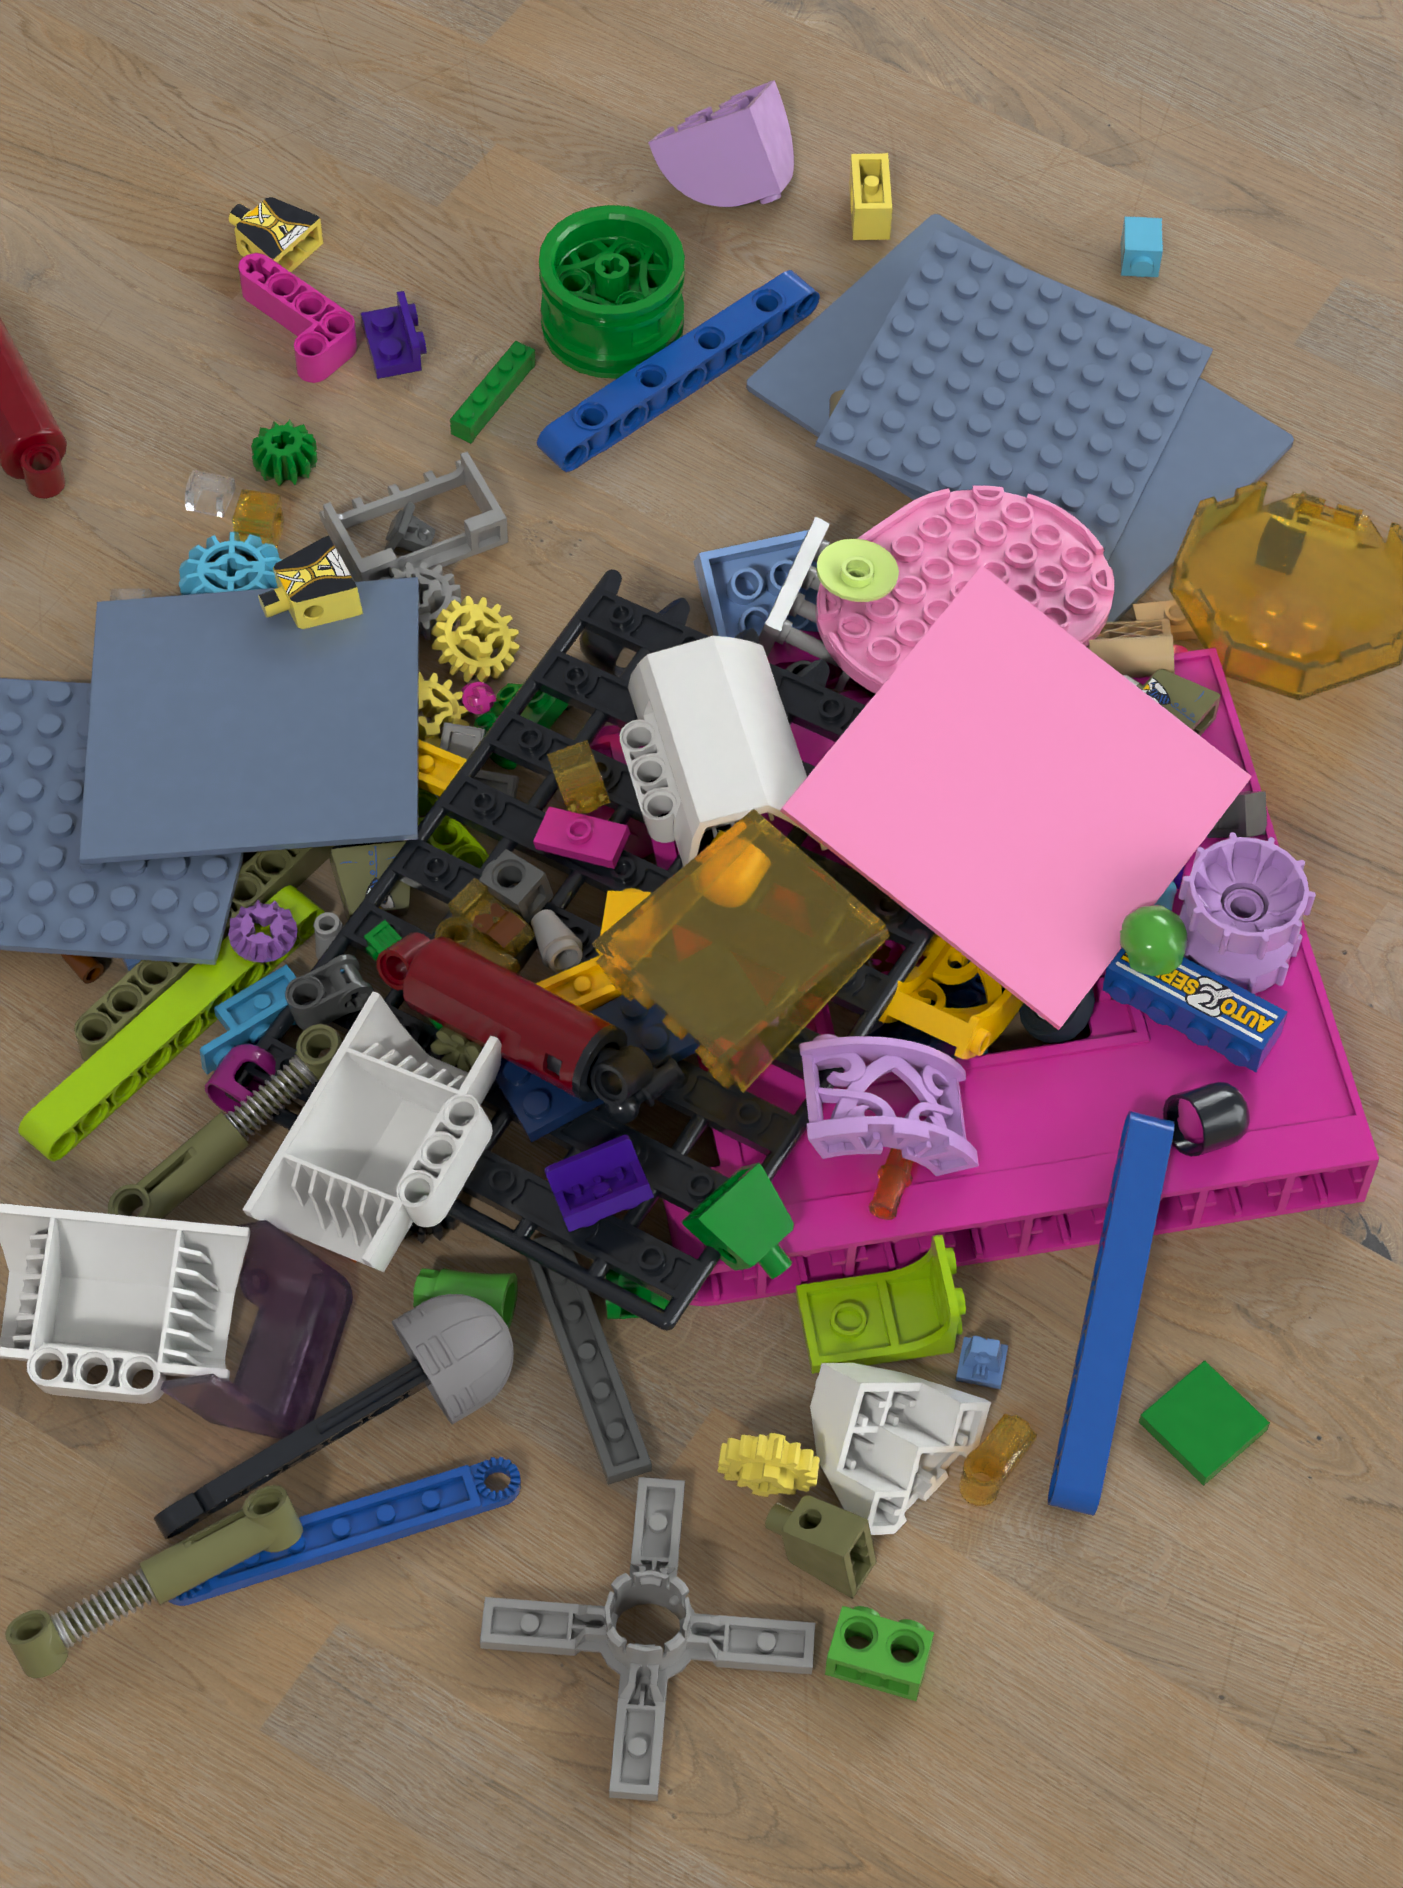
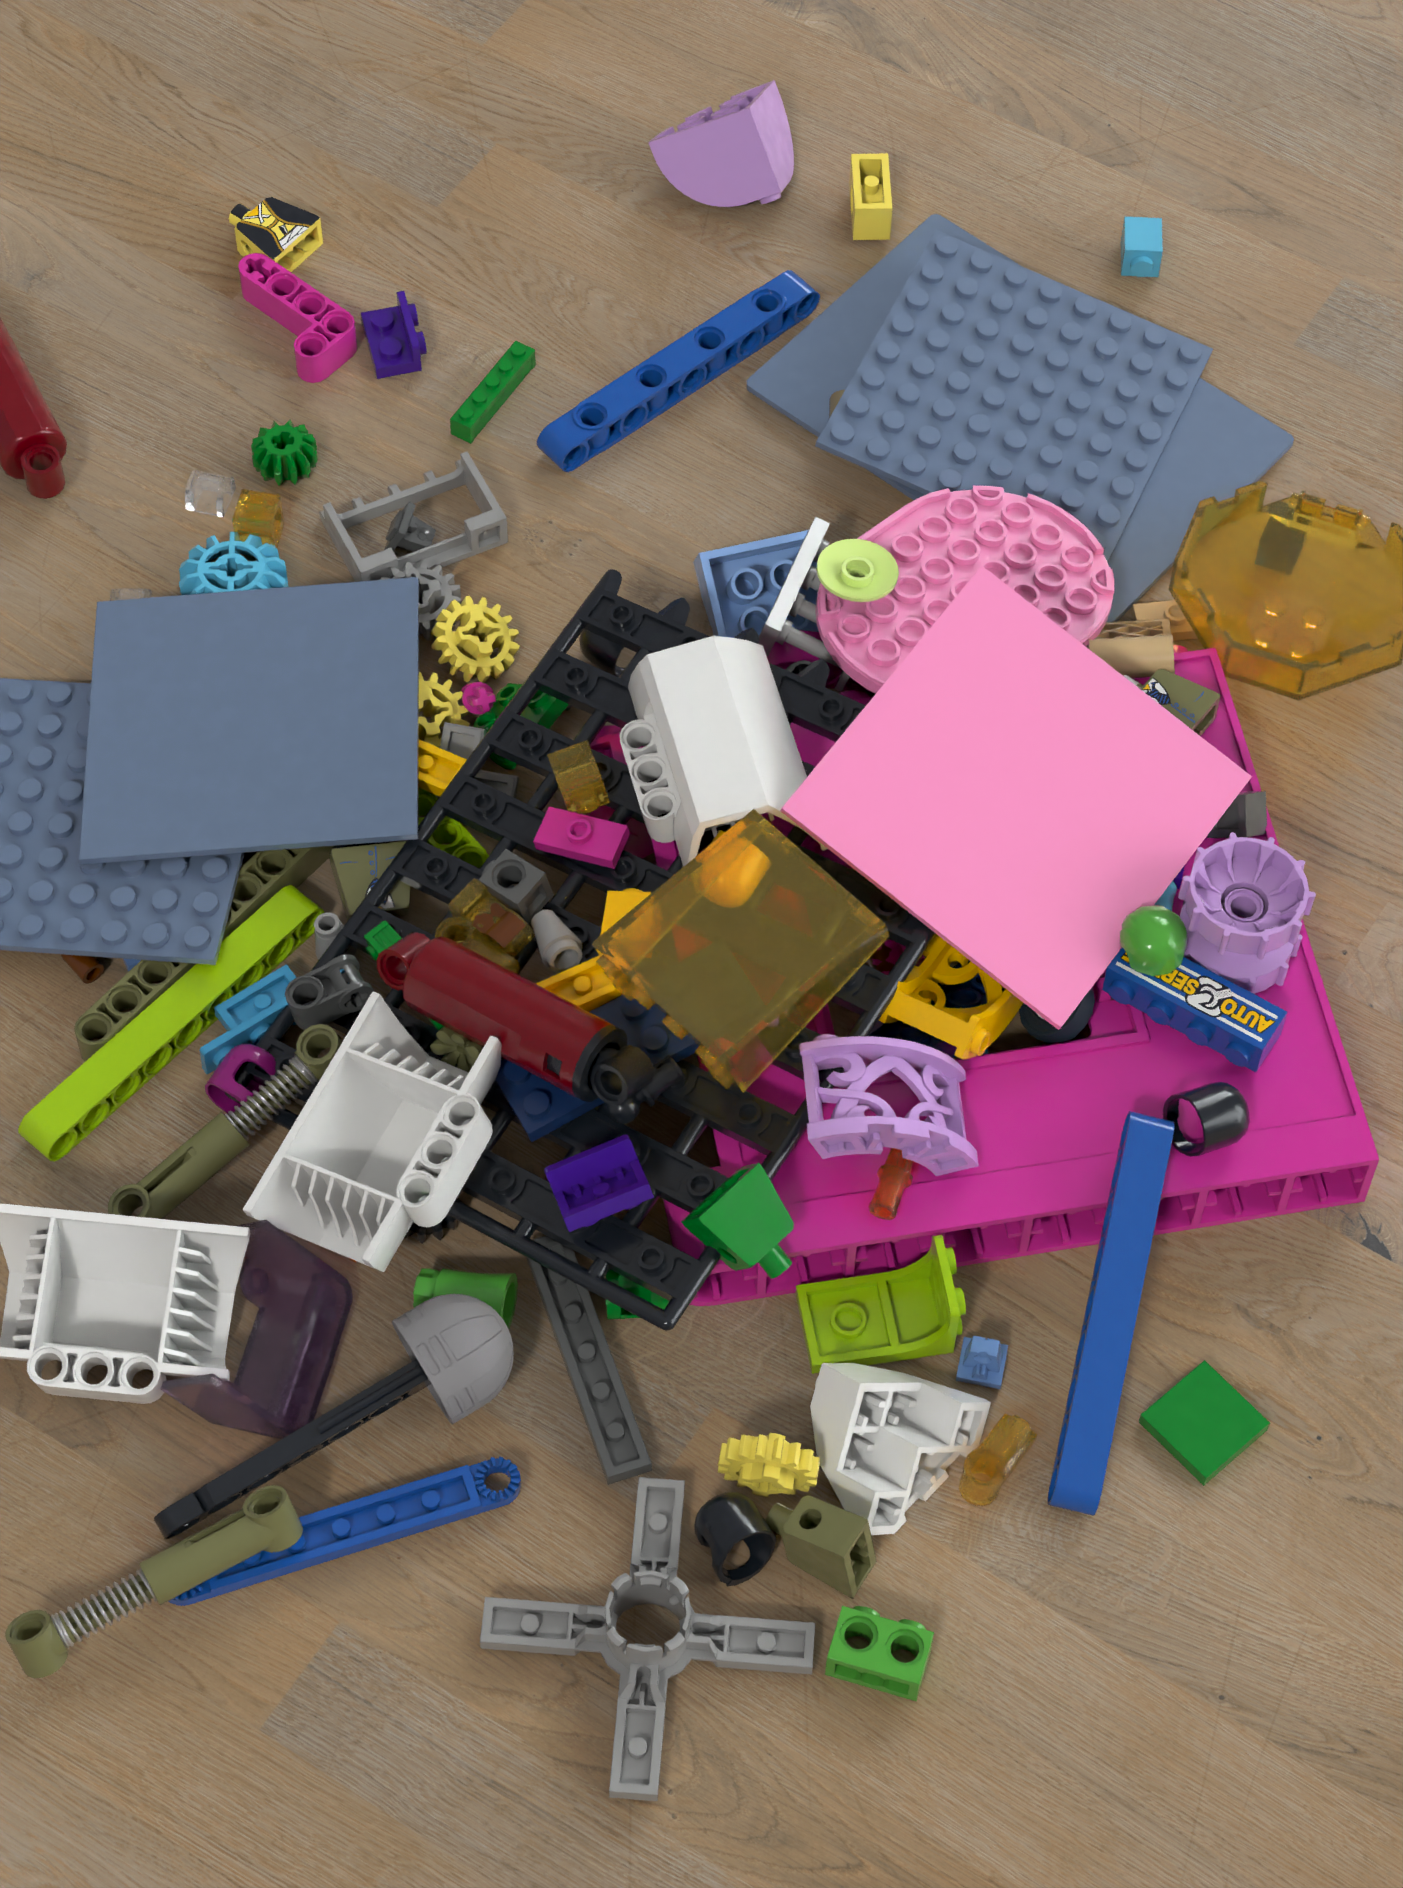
(261, 946): medium lavender gear -> none
(313, 587): torso -> none
(610, 289): green wheel -> none
(727, 1521): none -> black helmet

